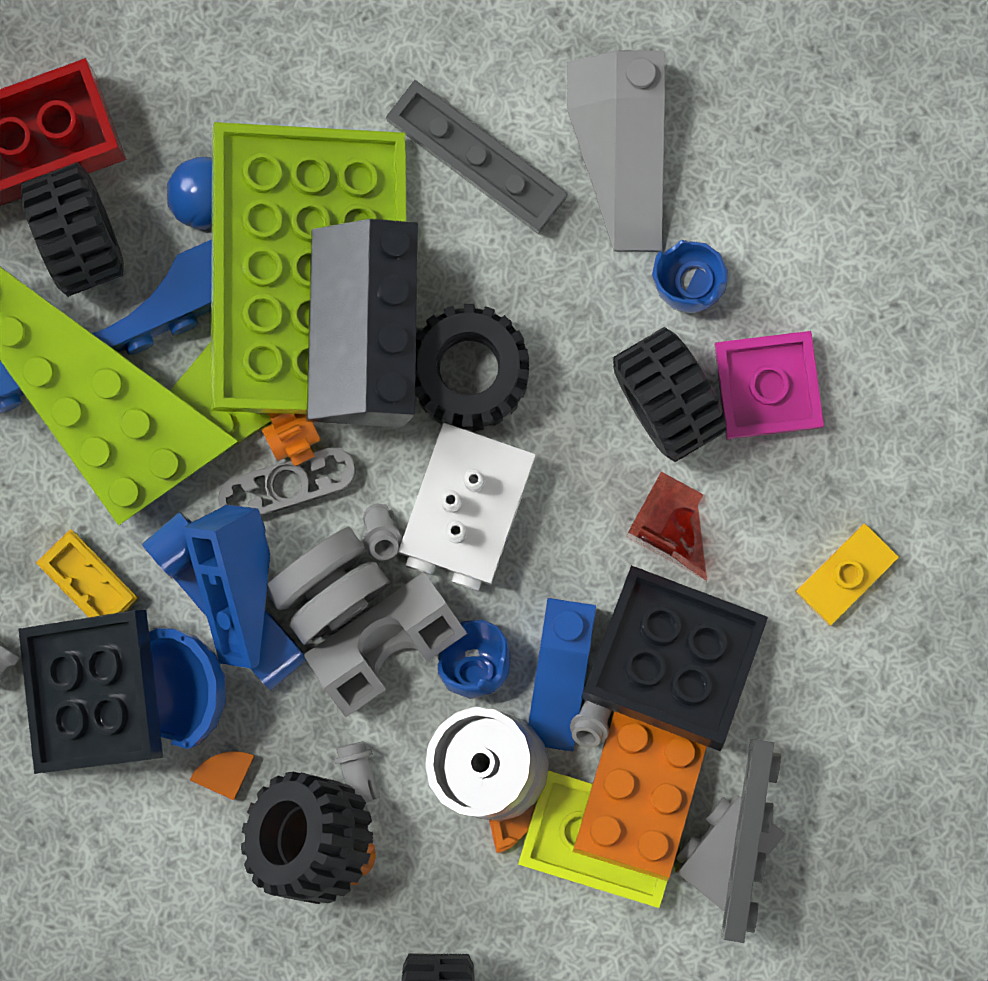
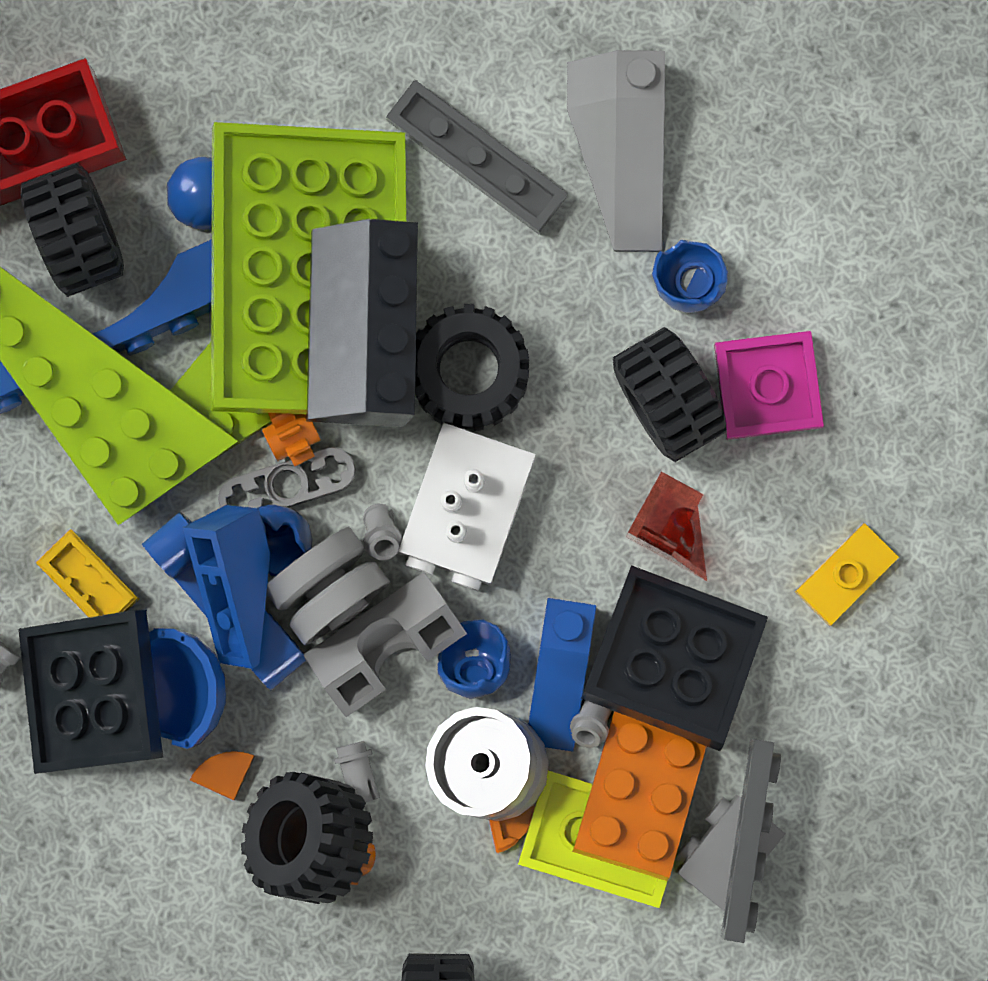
(286, 535): none -> blue hair

